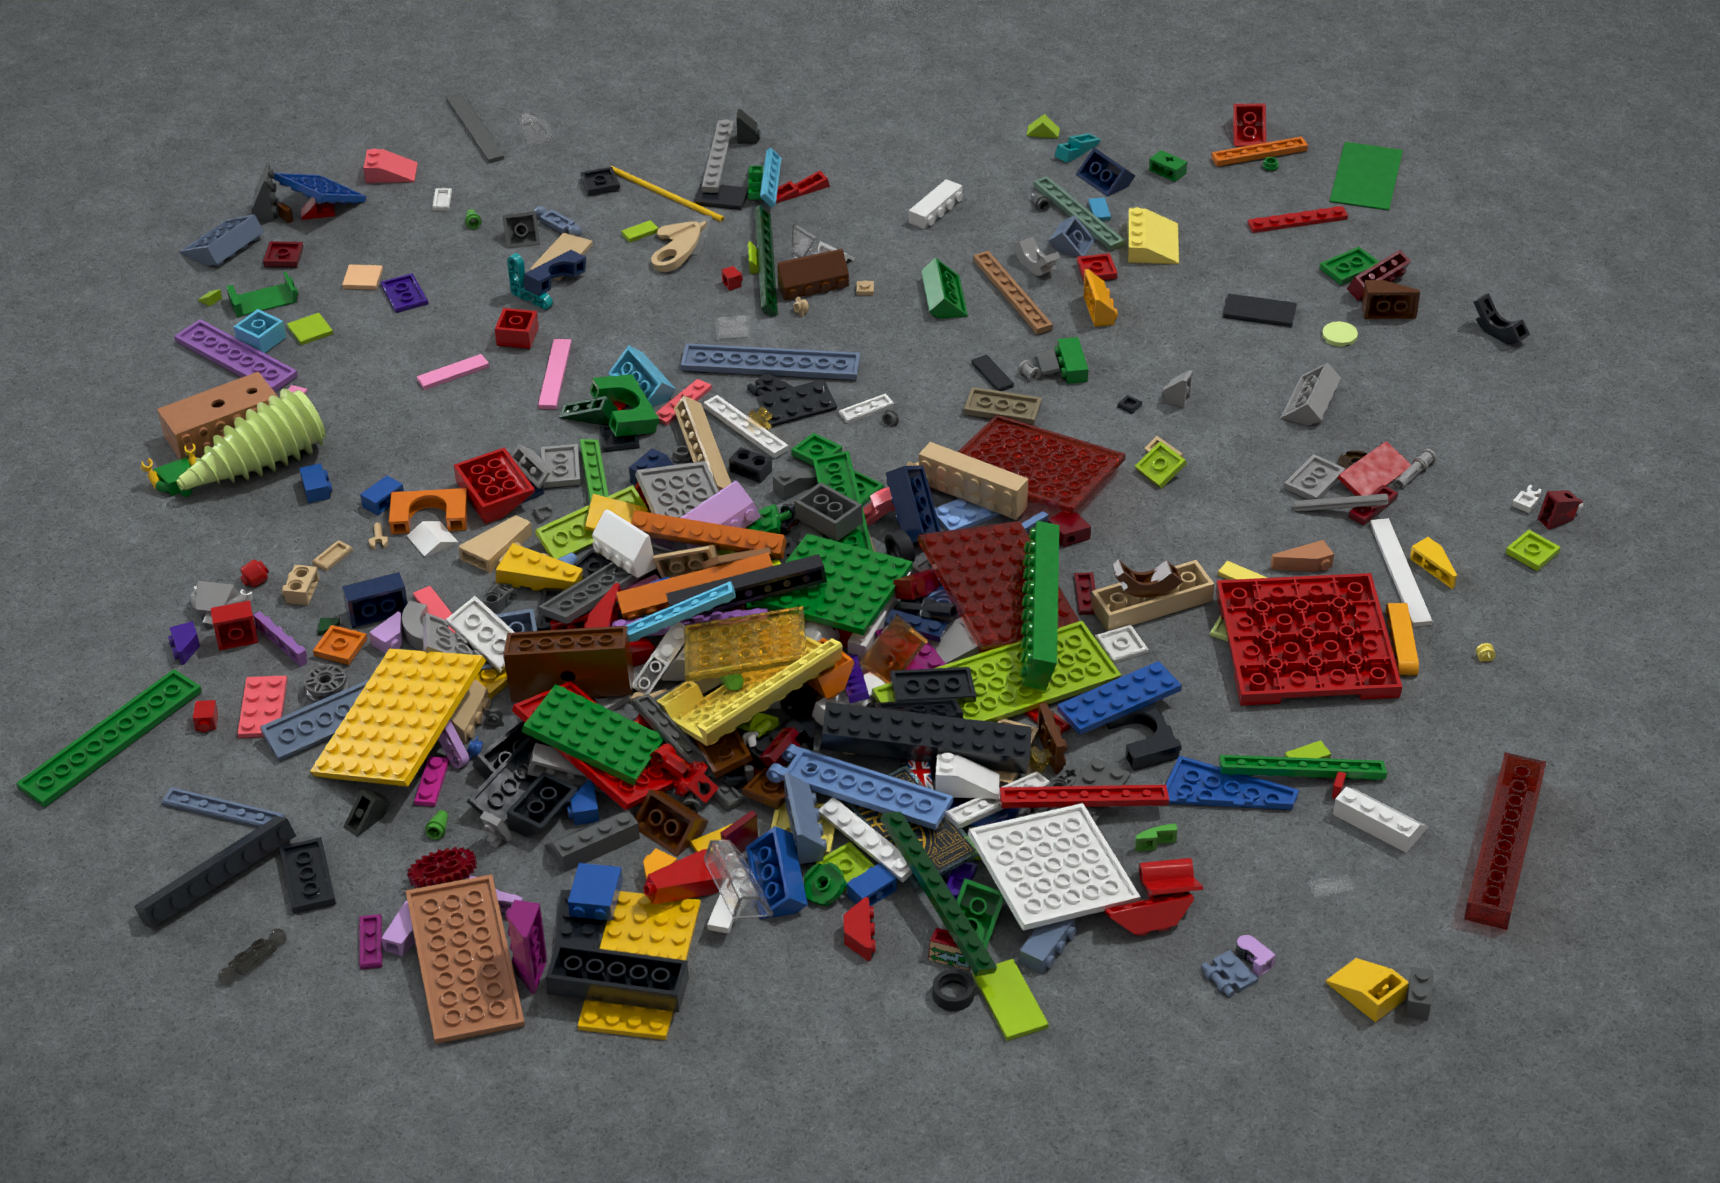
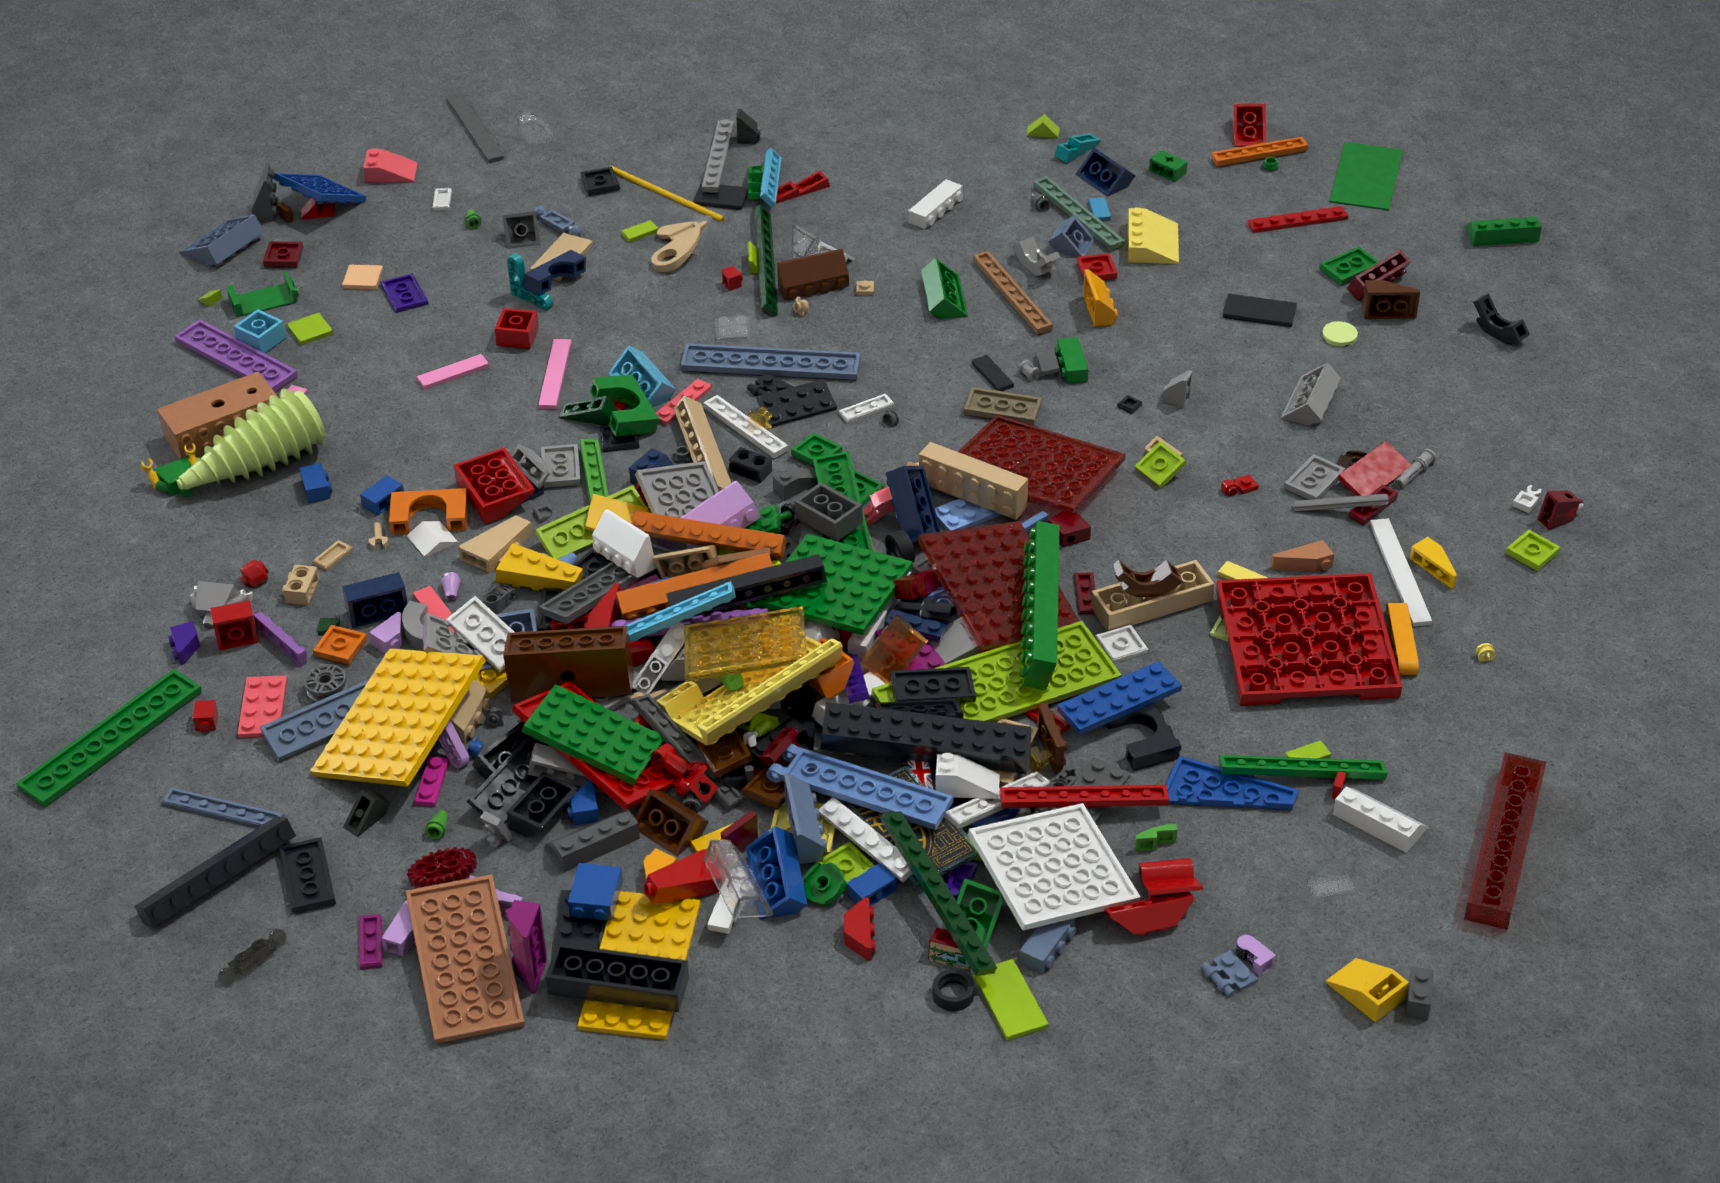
(451, 585): none -> lavender cone
(1242, 484): none -> red plate
(1504, 231): none -> green slope

